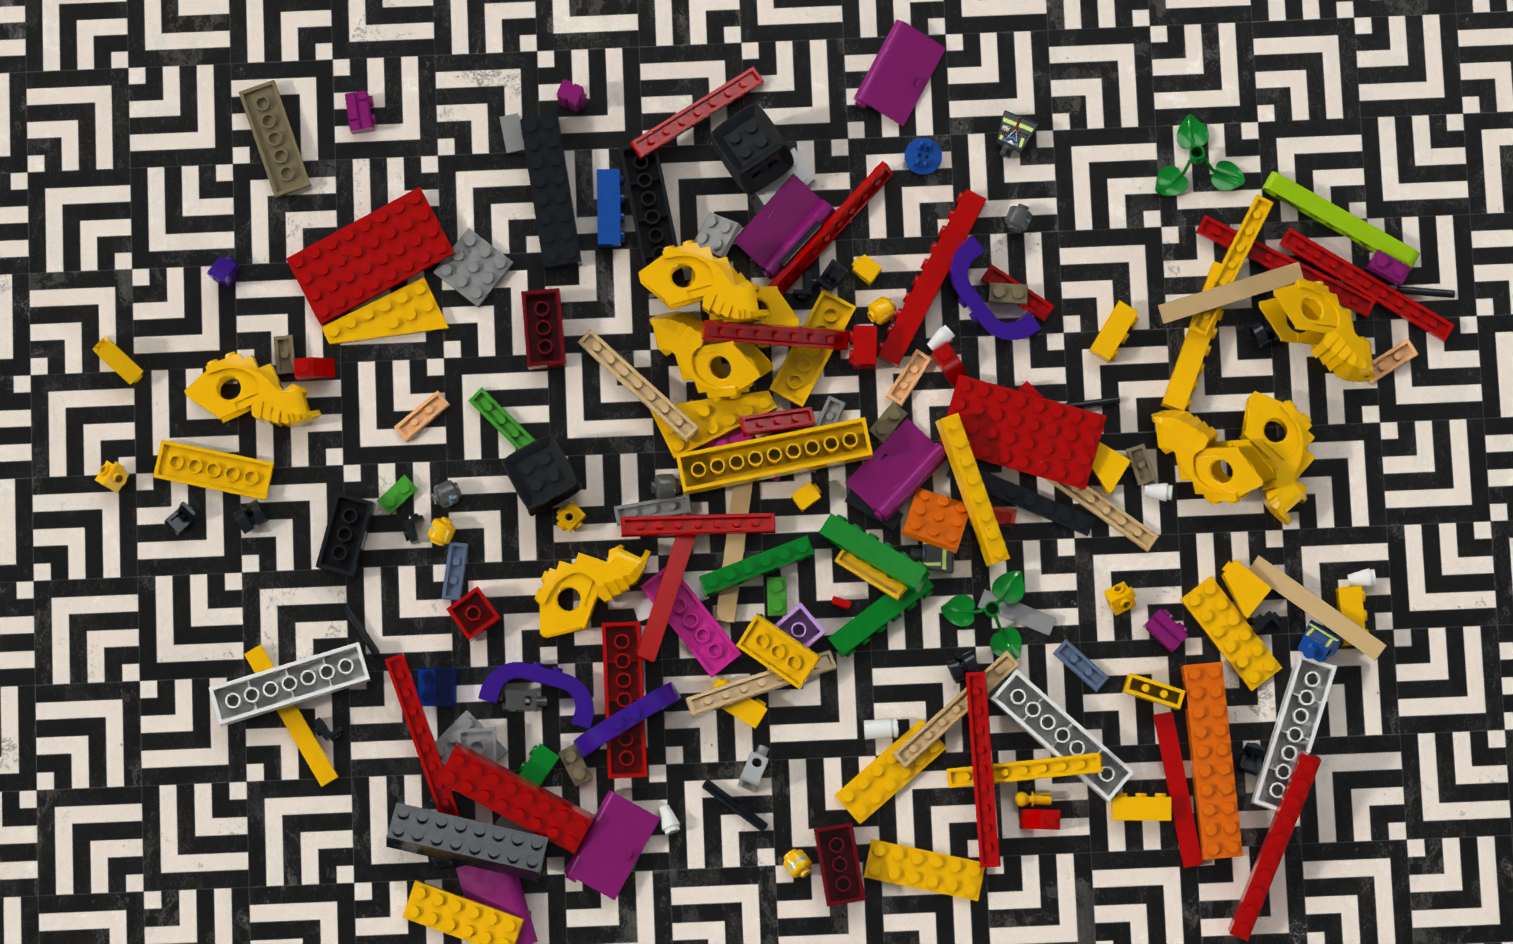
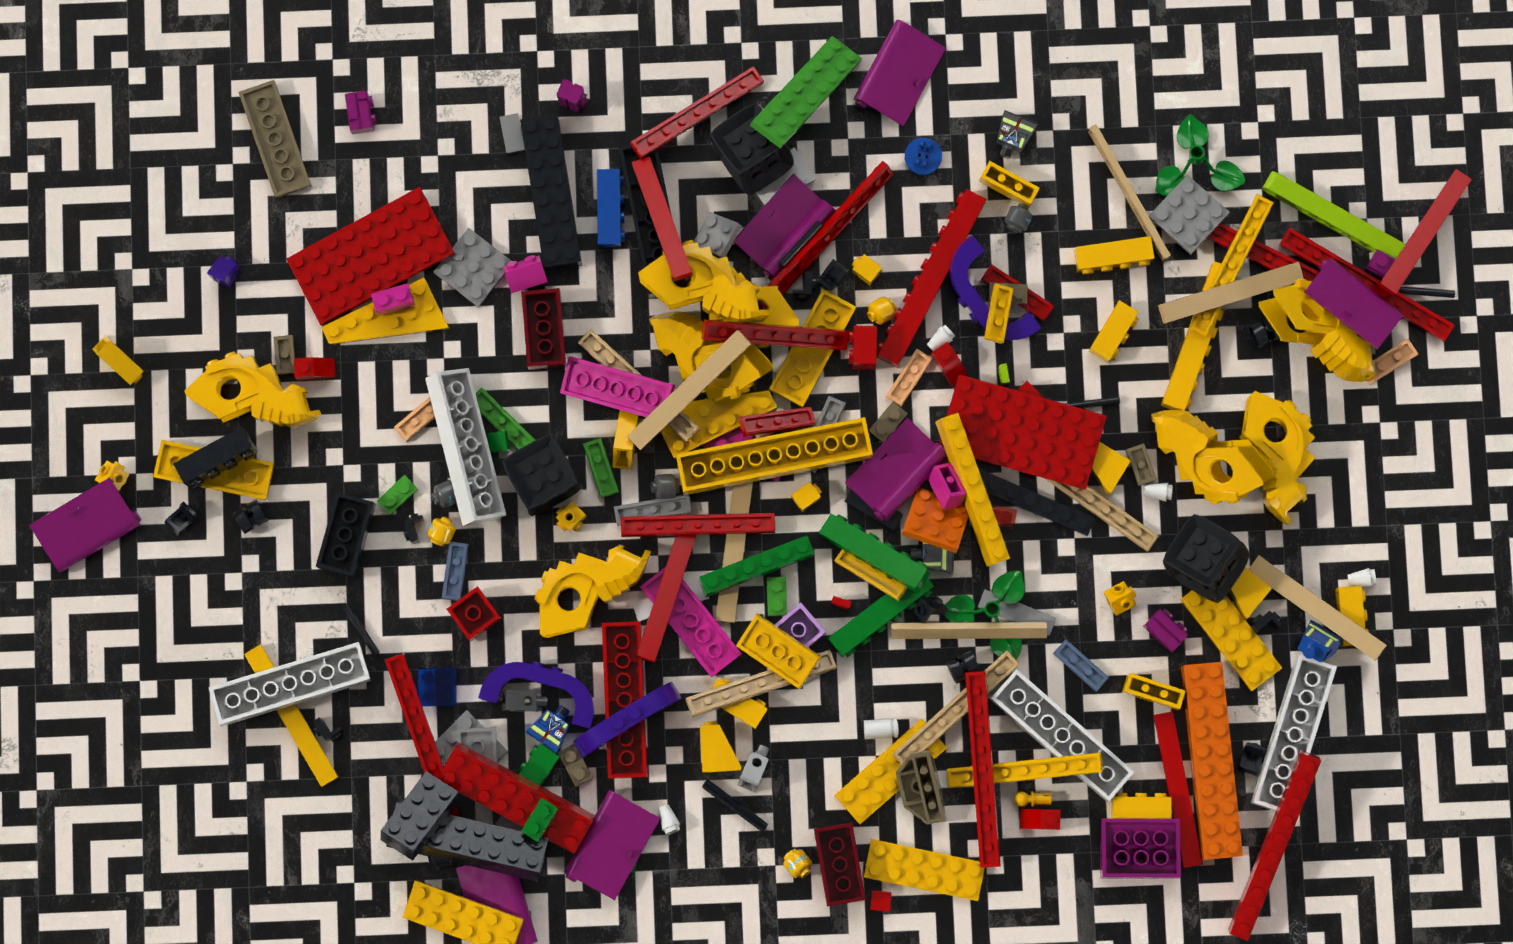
(76, 533): none -> magenta door
(215, 458): none -> black brick
(393, 299): none -> dark pink brick
(419, 815): none -> black brick
(465, 446): none -> white brick
(498, 441): none -> green tile
(525, 273): none -> dark pink brick
(540, 819): none -> green plate
(550, 728): none -> torso
(600, 468): none -> bright green tile
(613, 387): none -> dark pink plate
(623, 447): none -> yellow slope
(662, 219): none -> red tile
(689, 389): none -> tan tile
(716, 750): none -> yellow slope
(805, 92): none -> bright green plate
(880, 901): none -> red tile
(921, 787): none -> dark tan wedge
(929, 606): none -> black bracket
(947, 486): none -> dark pink brick
(975, 630): none -> tan tile
(998, 313): none -> yellow tile
(1003, 374): none -> lime tile
(1009, 184): none -> yellow brick
(1114, 254): none -> yellow brick
(1128, 192): none -> tan tile
(1140, 849): none -> magenta slope
(1189, 214): none -> light grey plate
(1206, 558): none -> black piece
(1353, 303): none -> magenta door
(1424, 232): none -> red tile

